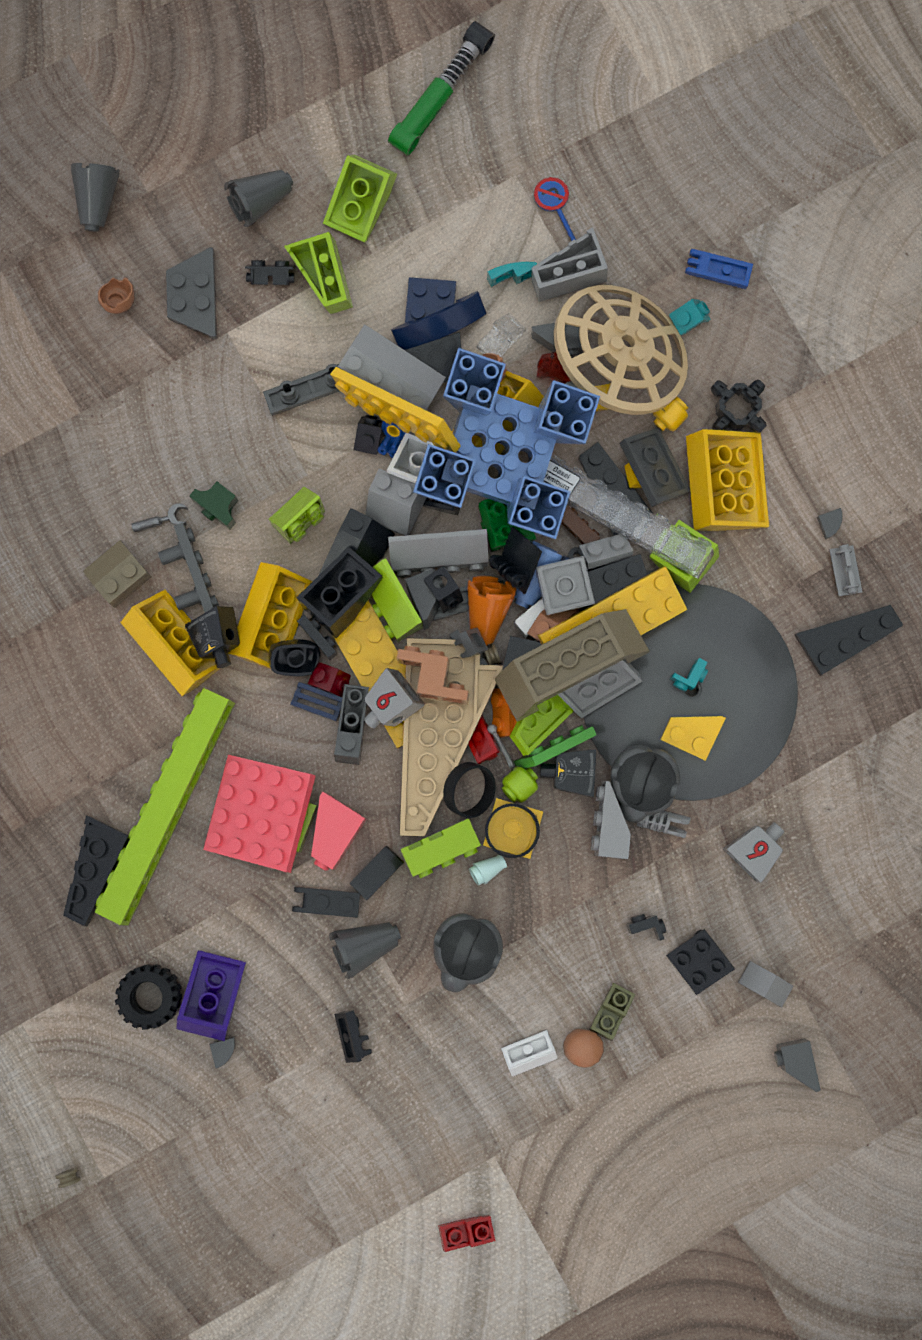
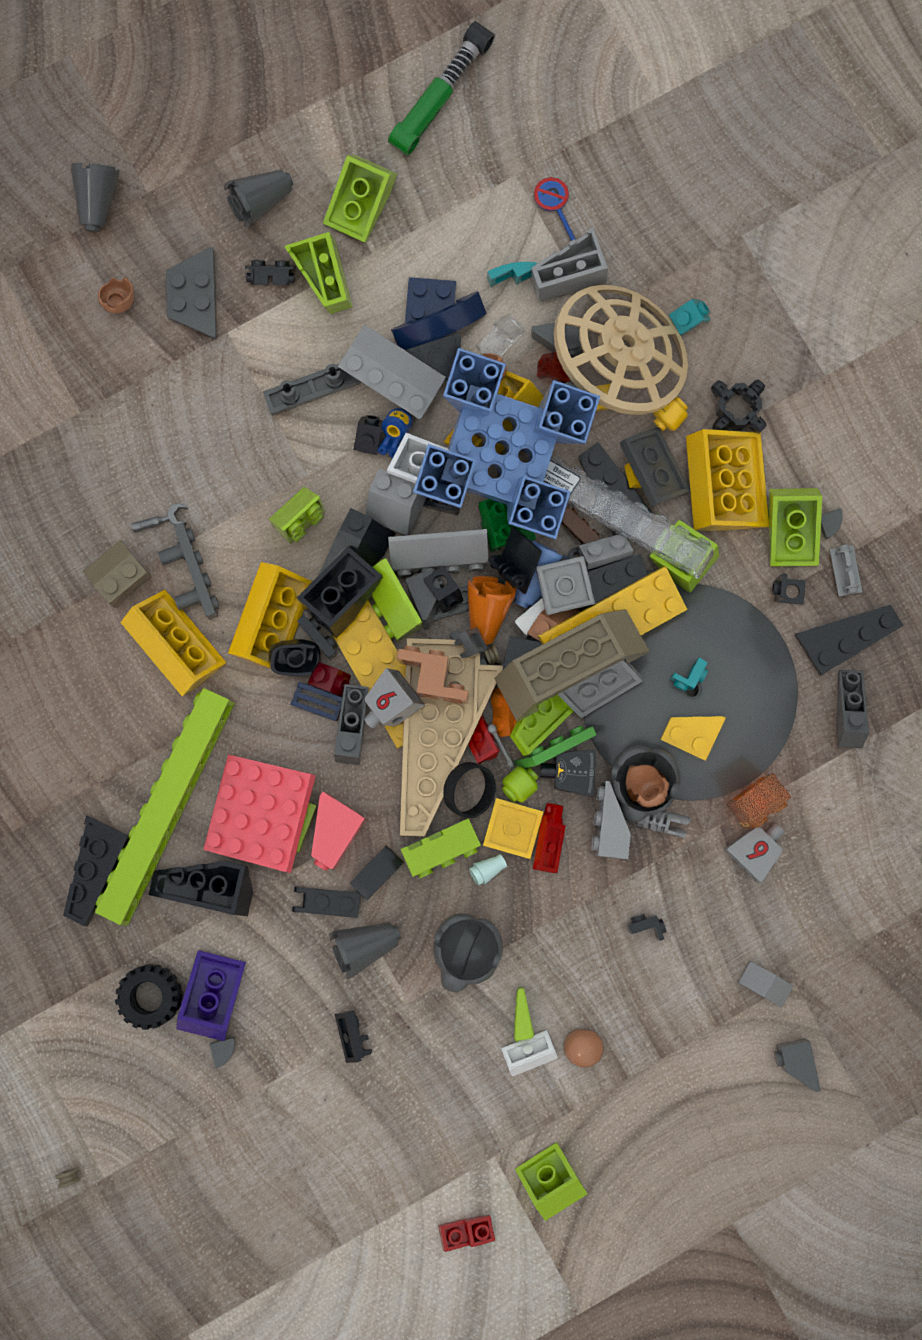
(212, 886): none -> black wedge
(215, 634): black torso -> none
(216, 504): dark green brick -> none
(395, 410): yellow plate -> none
(522, 1025): none -> lime slope
(537, 830): black tyre -> none
(550, 839): none -> red hinge
(550, 1181): none -> lime slope
(612, 1011): olive slope -> none
(646, 785): none -> nougat hair
(700, 961): black hinge -> none
(719, 268): blue hinge -> none
(759, 800): none -> clear orange brick
(779, 590): none -> black bracket
(794, 526): none -> lime slope
(851, 710): none -> dark grey slope

